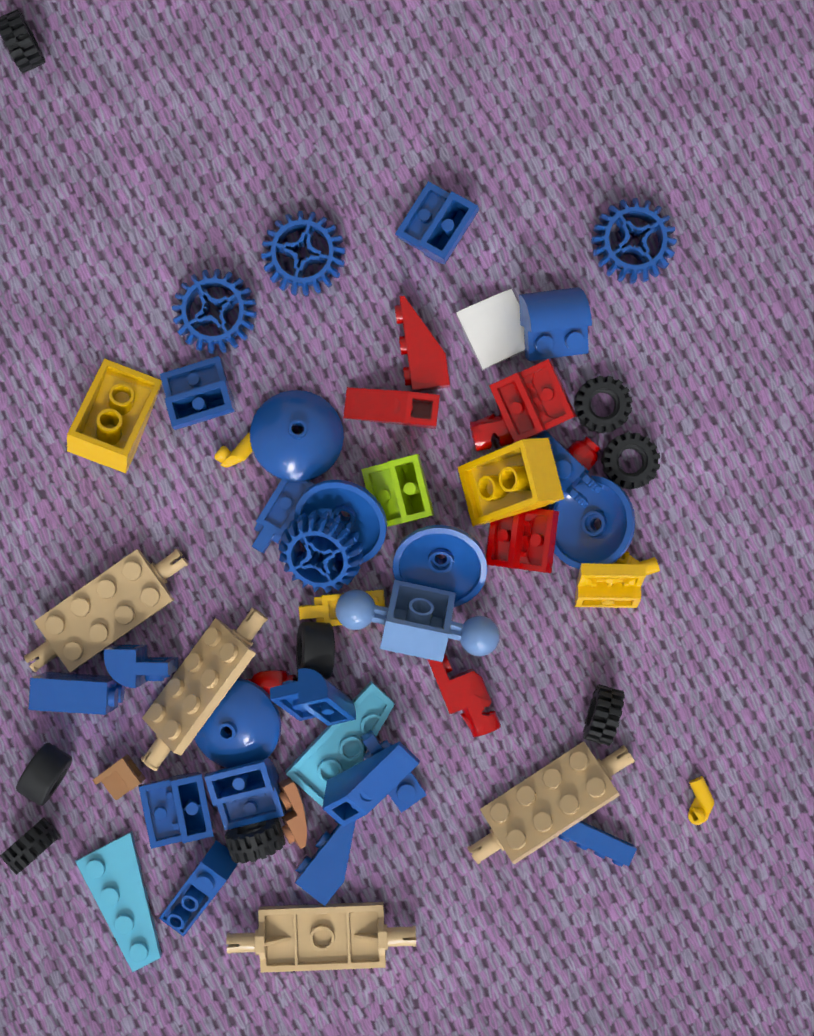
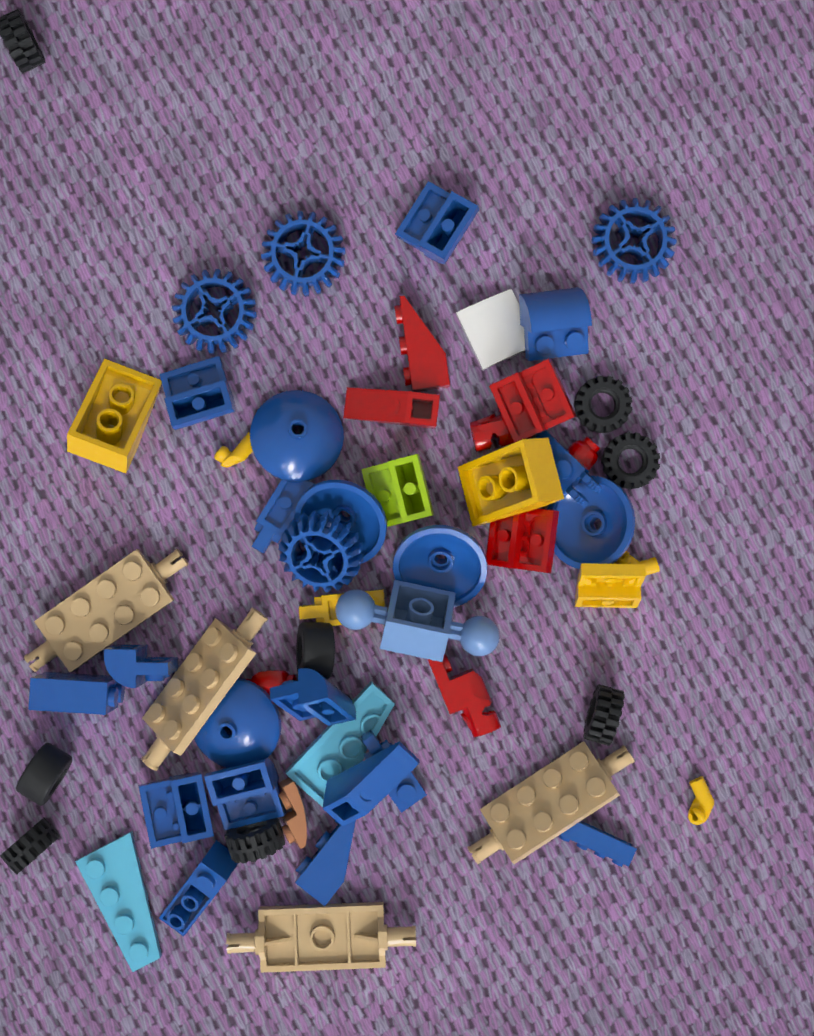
(120, 777): medium nougat panel -> none

